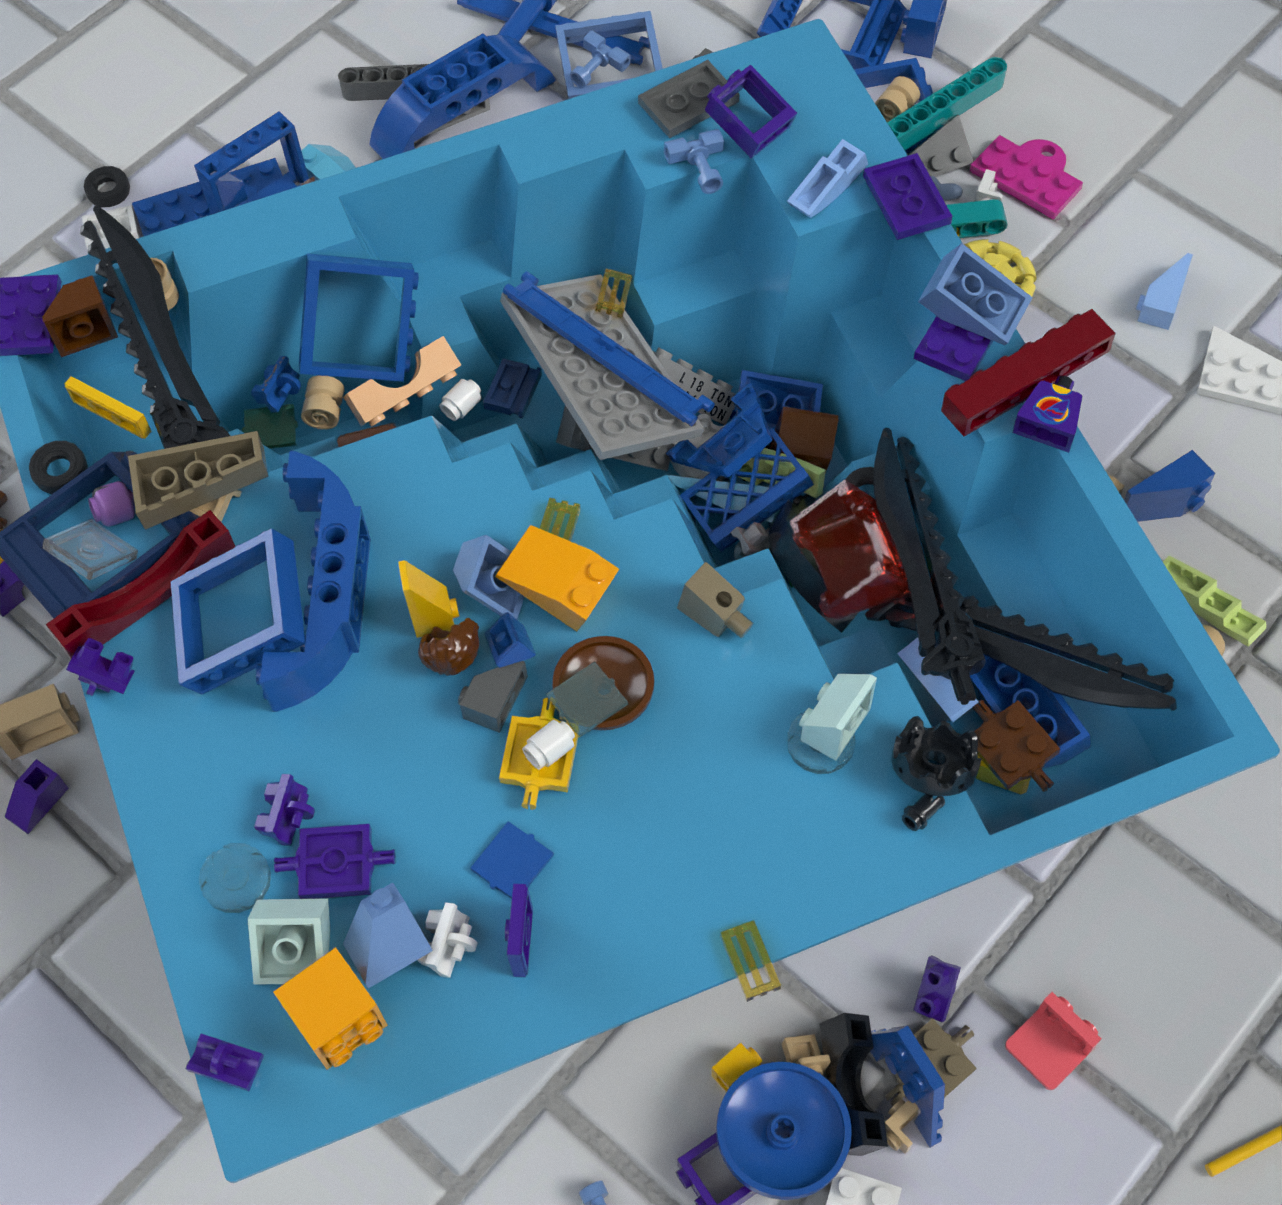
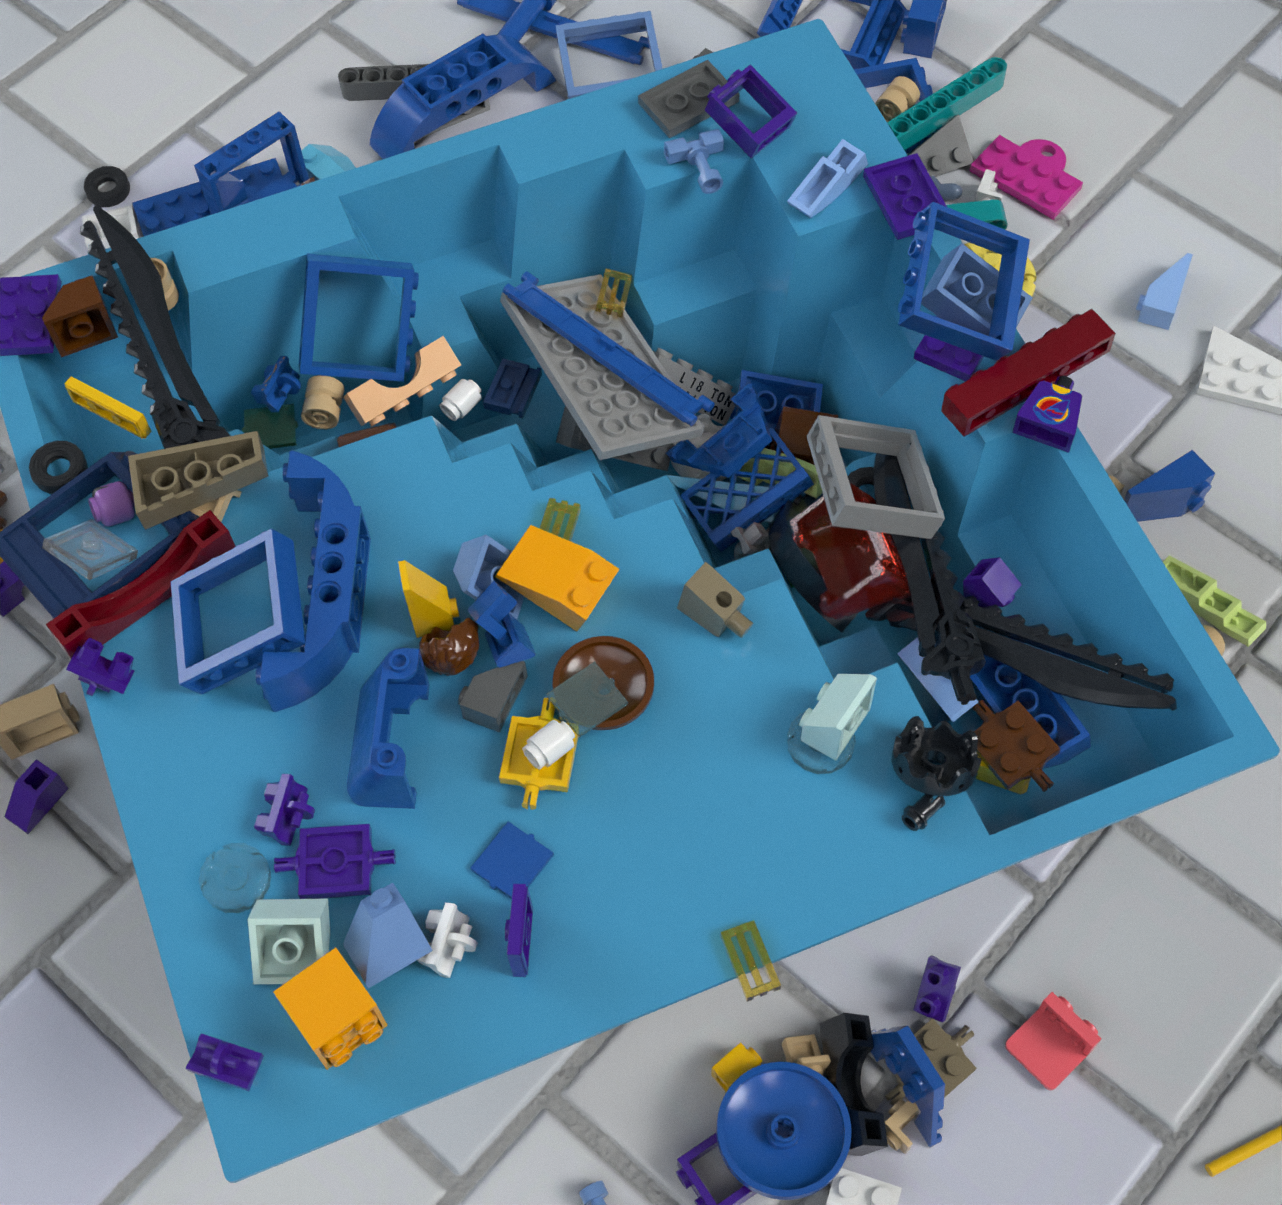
(376, 765): none -> blue windscreen
(491, 609): none -> blue panel
(602, 56): medium blue bar -> none
(824, 442): none -> light grey window
(991, 583): none -> dark purple slope
(1009, 285): none -> blue window

